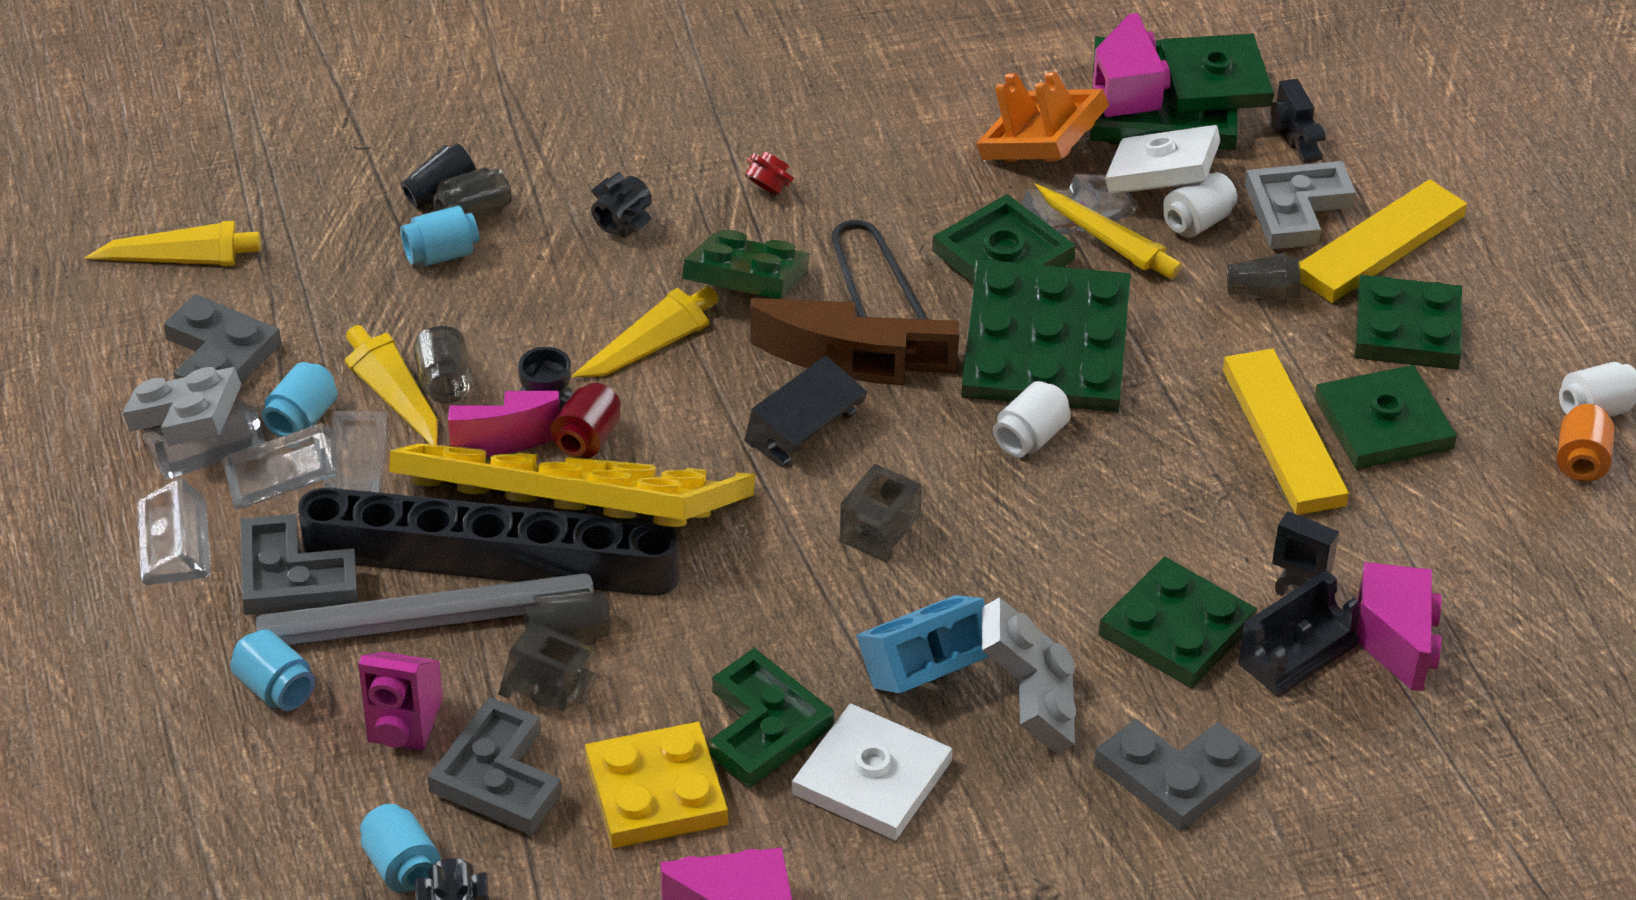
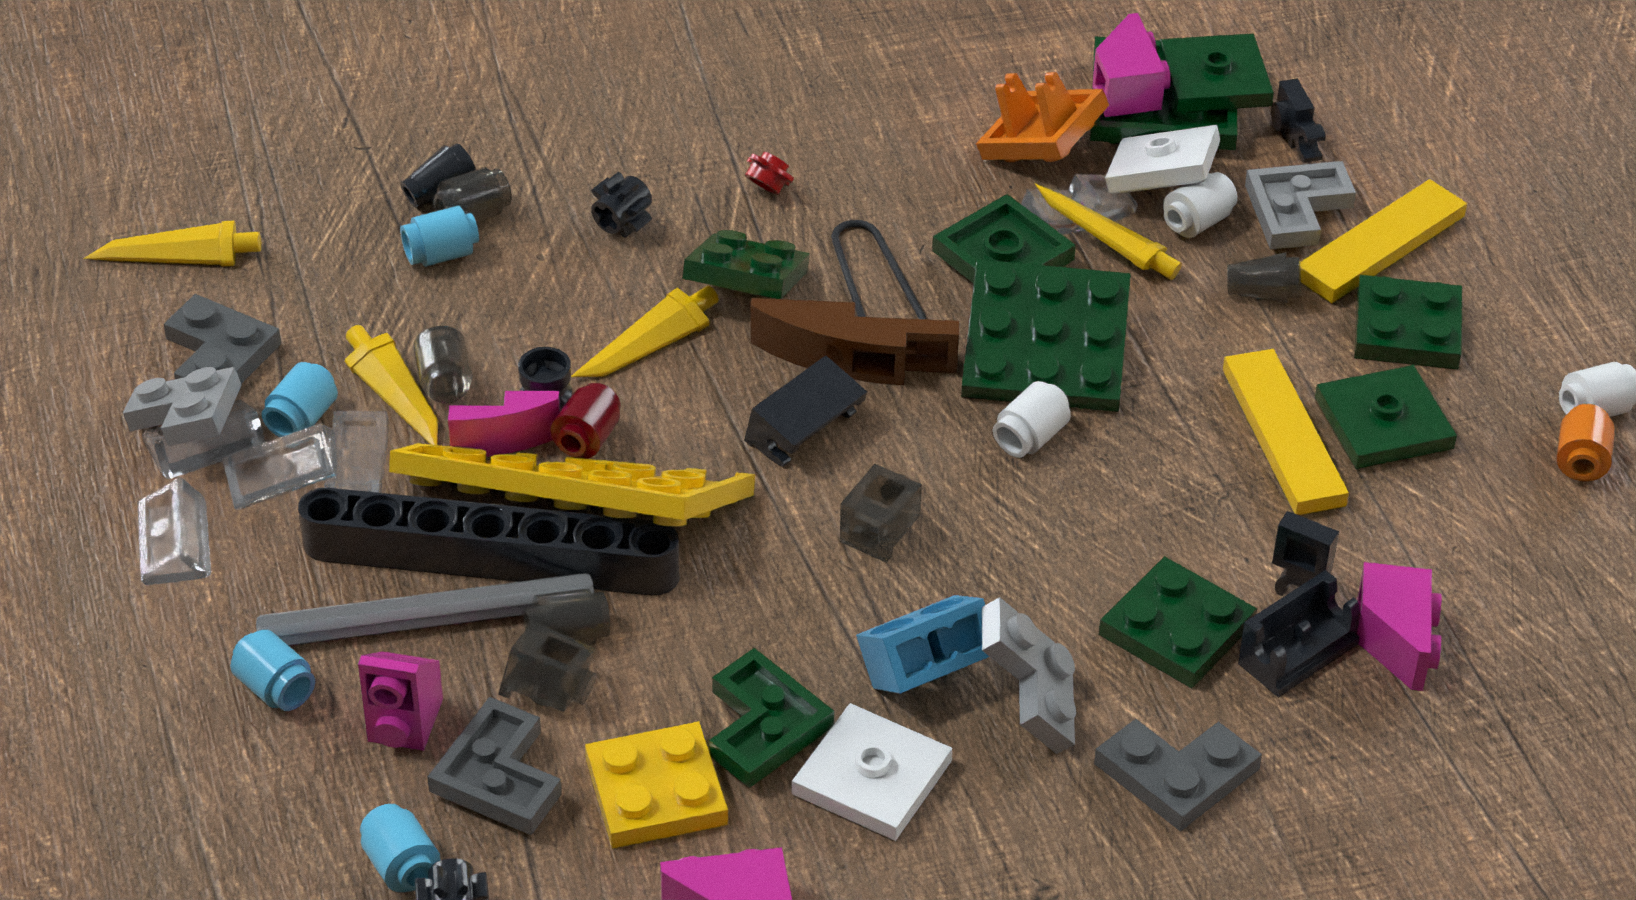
(281, 578): dark grey plate -> none

